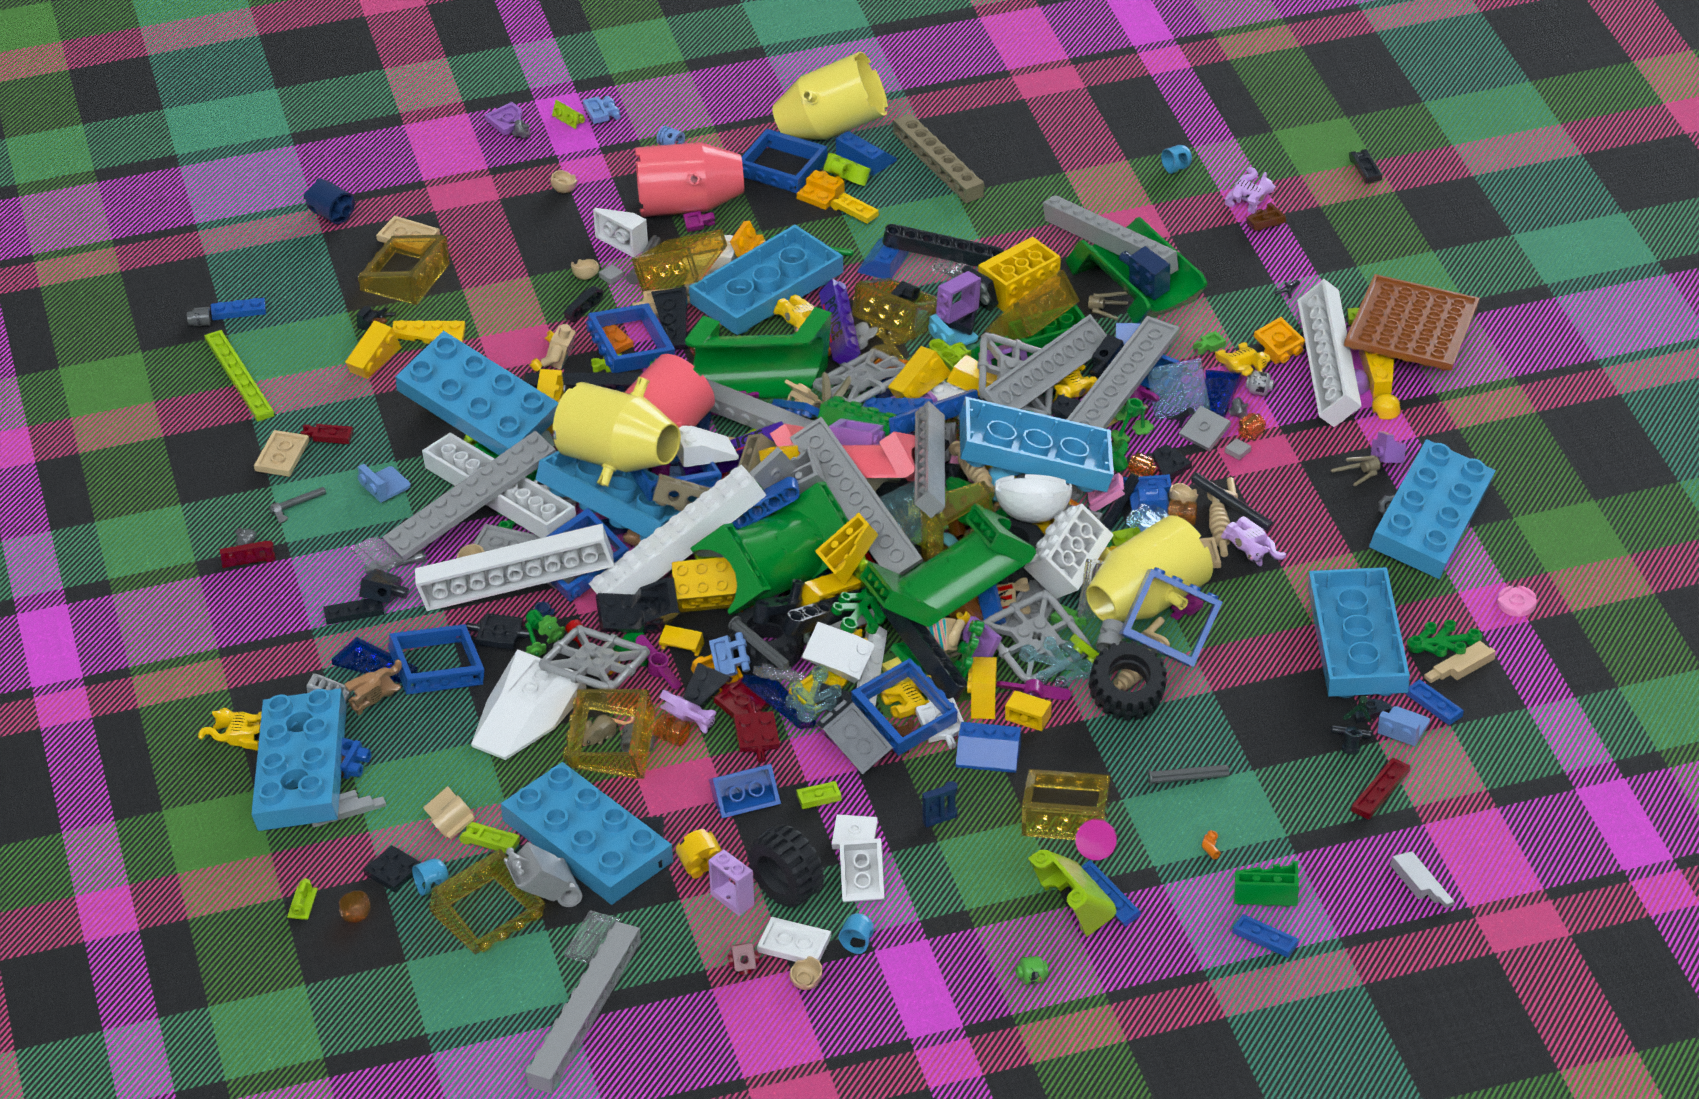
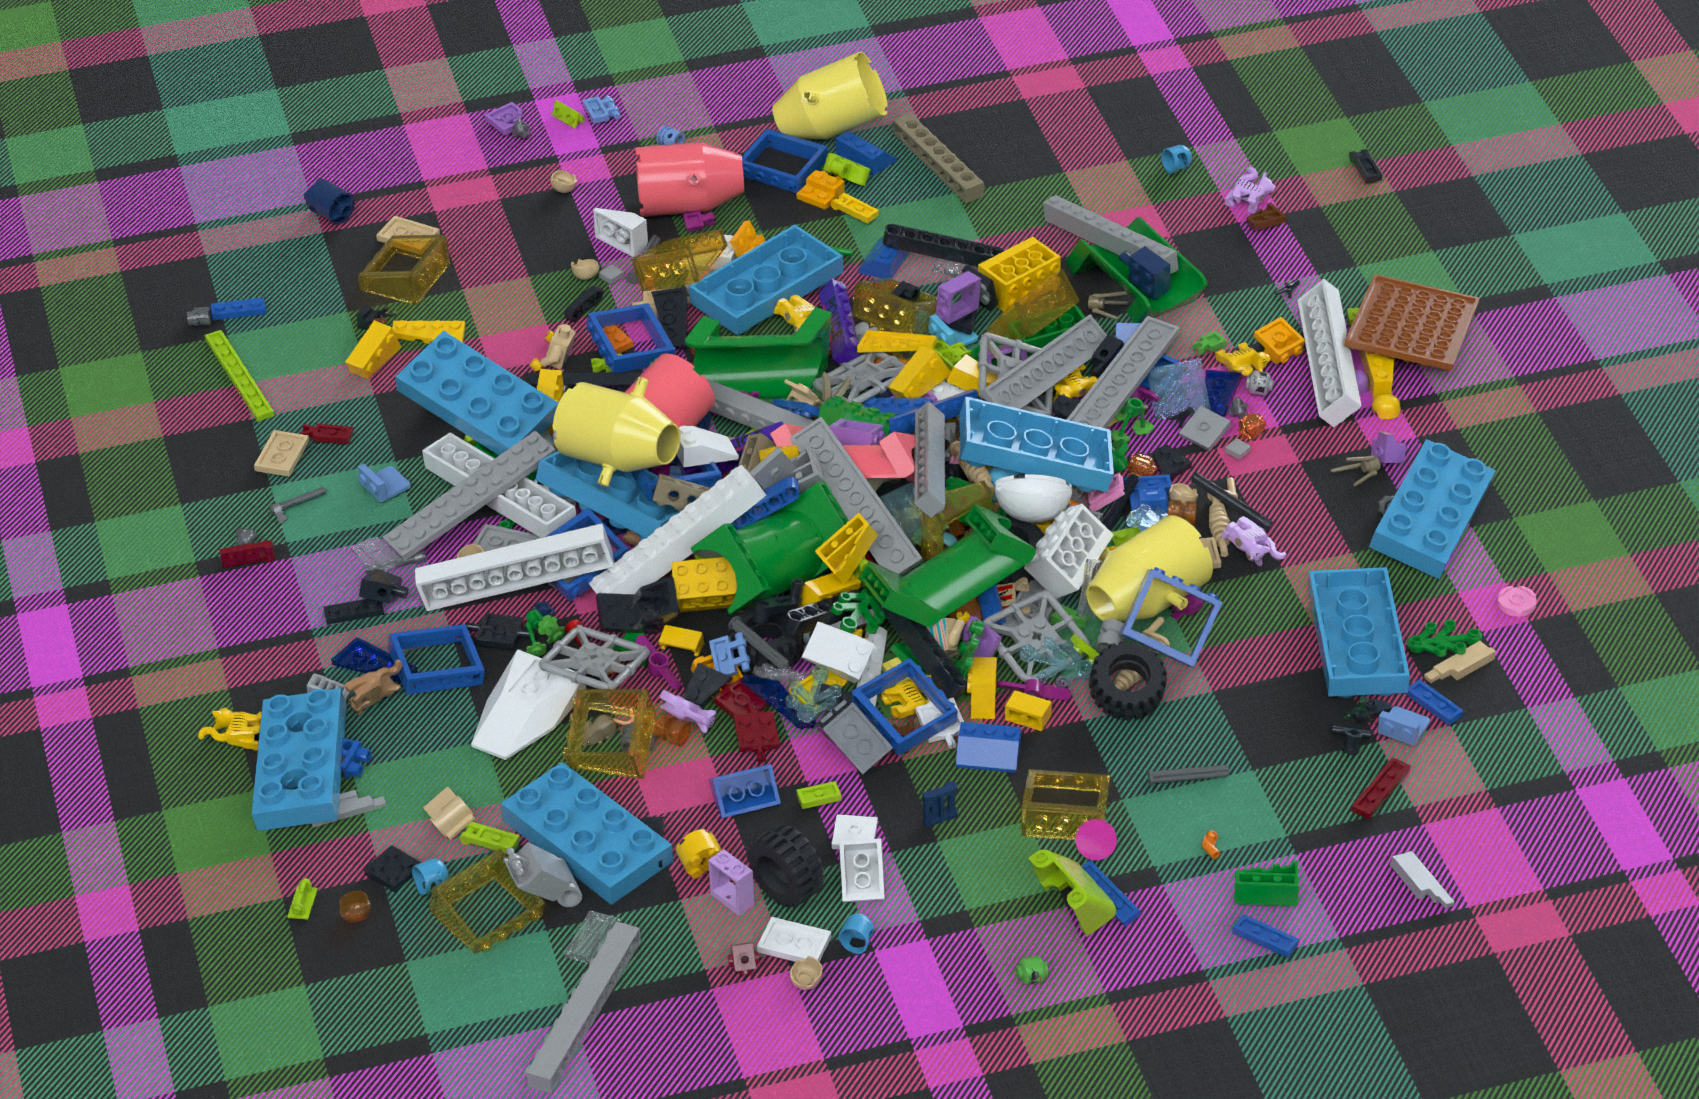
(892, 341): none -> yellow wing

